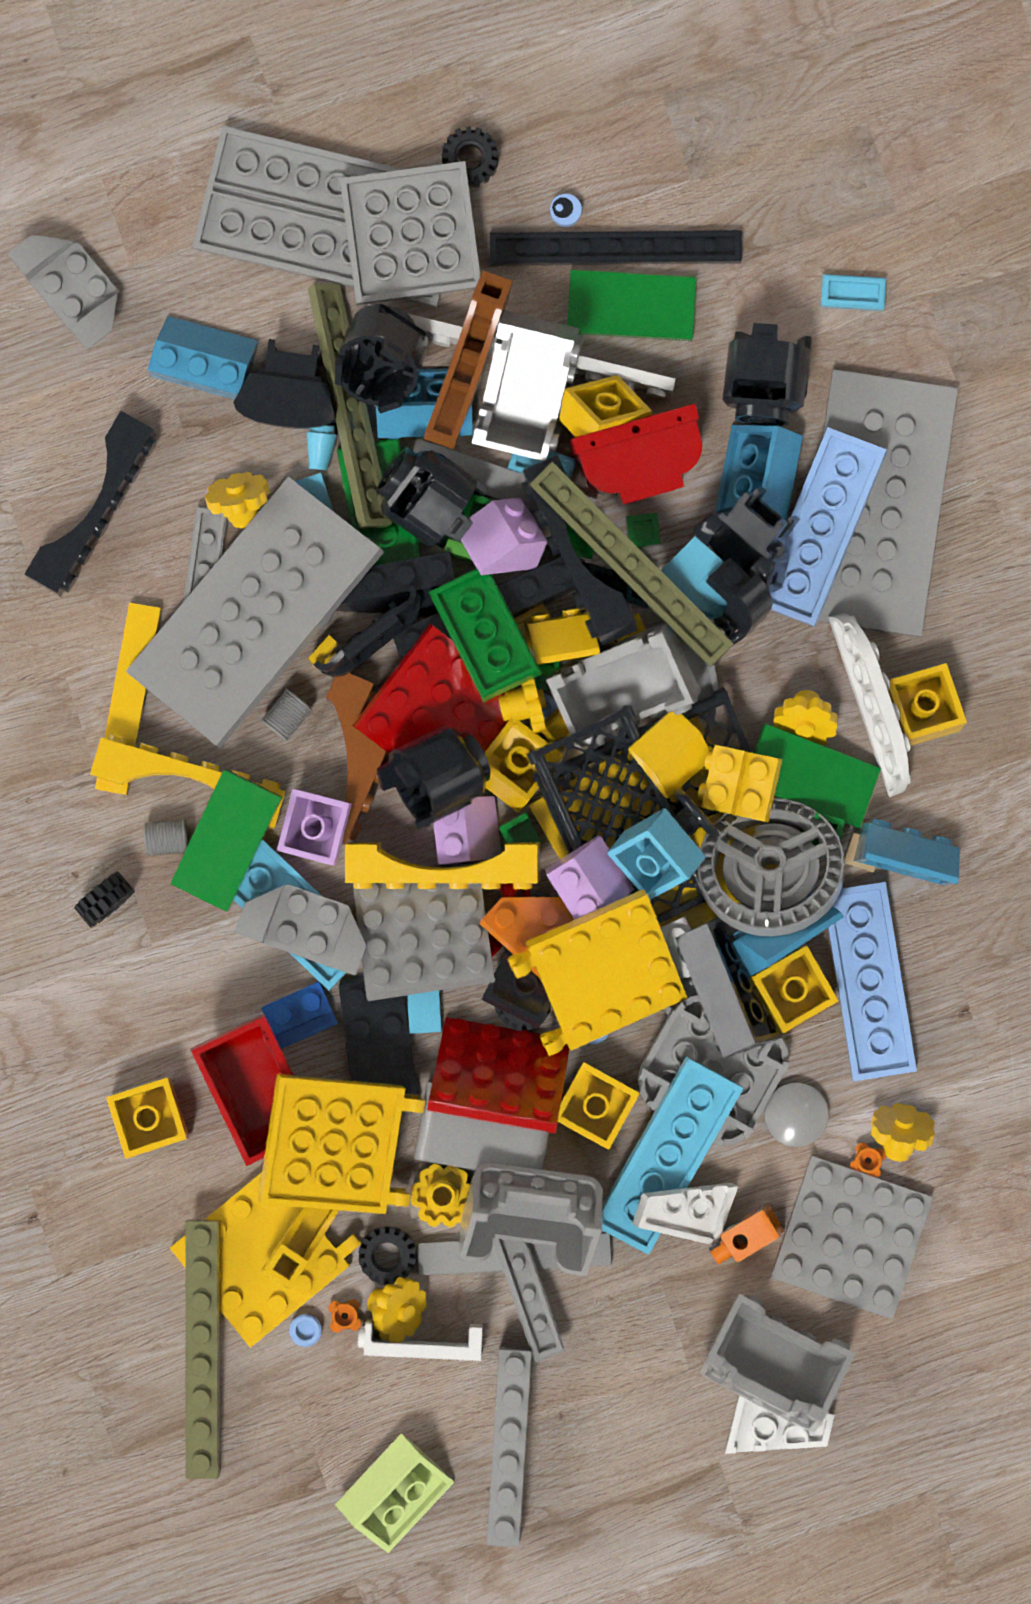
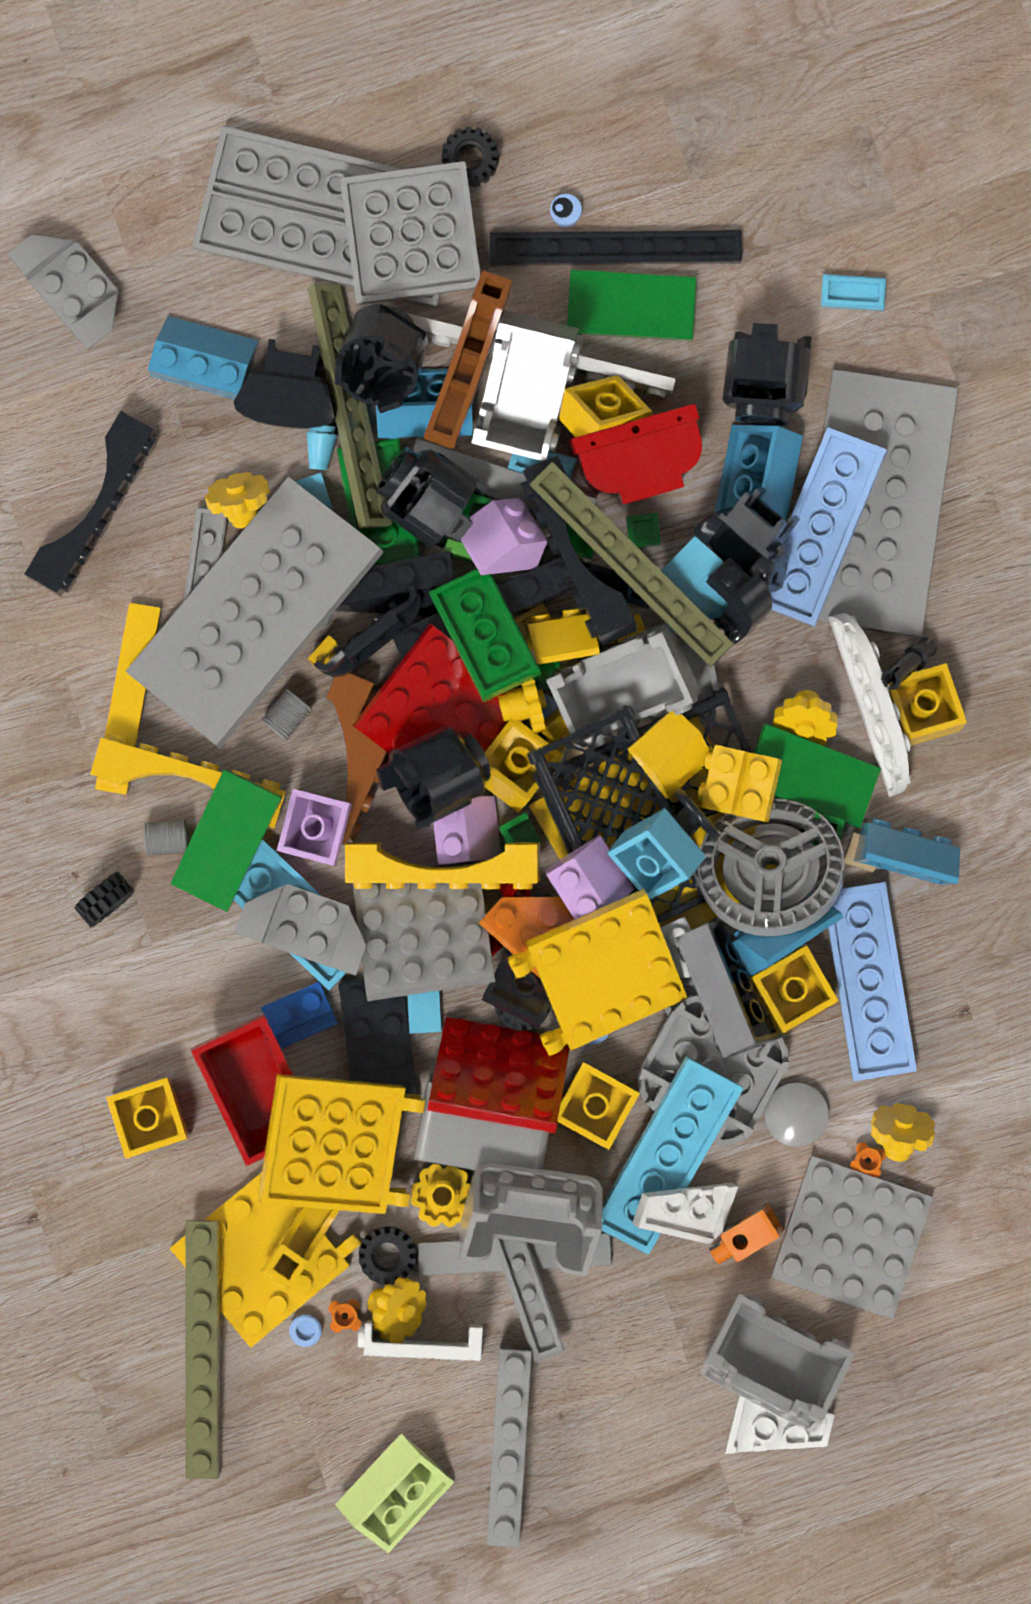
(913, 659): none -> black pin

